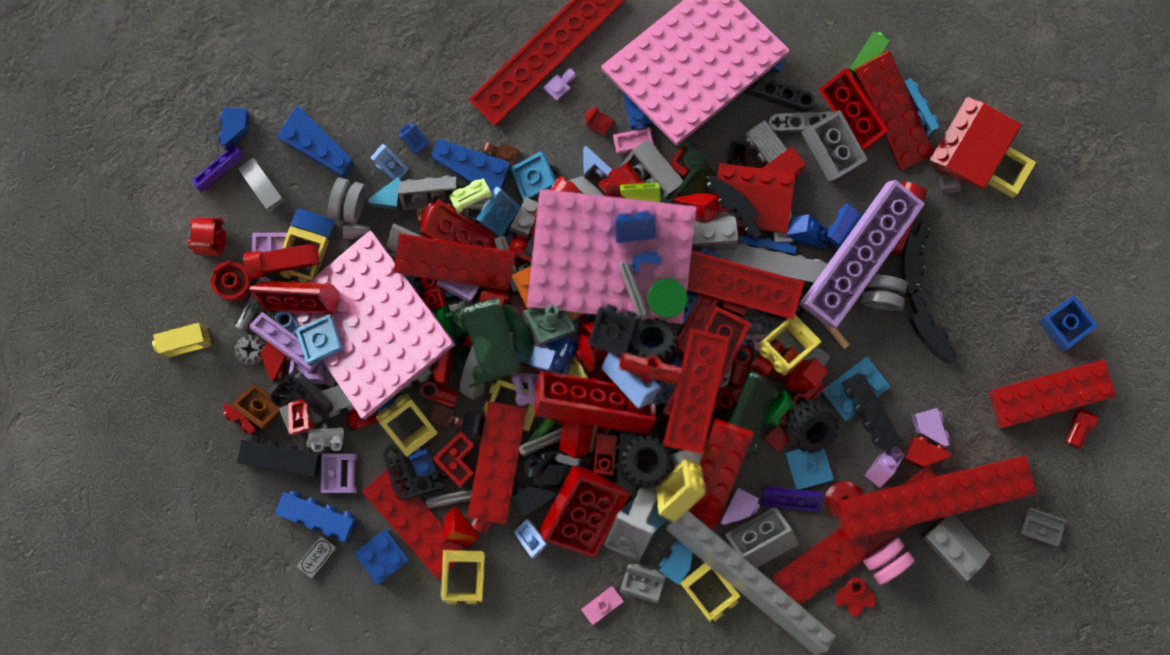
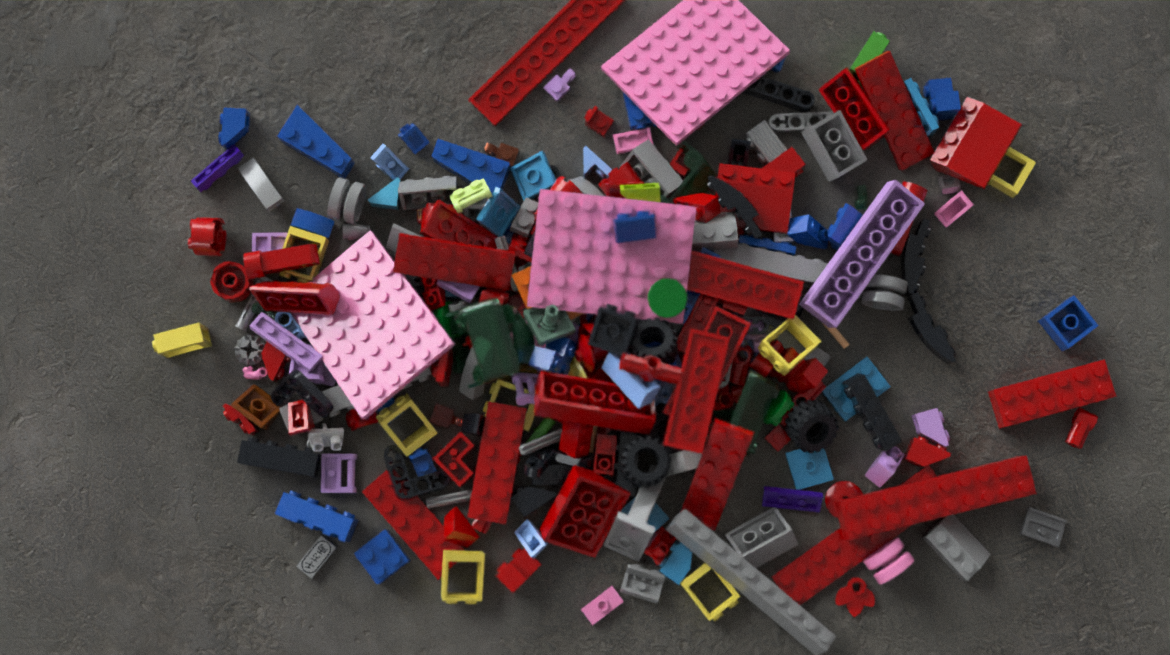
(254, 375): none -> bright pink arm
(319, 339): dark azure plate -> none
(441, 394): red piece -> none
(518, 570): none -> red brick
(633, 289): light grey axle -> none
(649, 257): blue bracket -> none
(659, 545): none -> red hips
(674, 504): light yellow window -> none
(740, 507): lavender slope -> none
(862, 202): none -> clear green arm
(941, 98): none -> blue brick
(953, 209): none -> bright pink slope

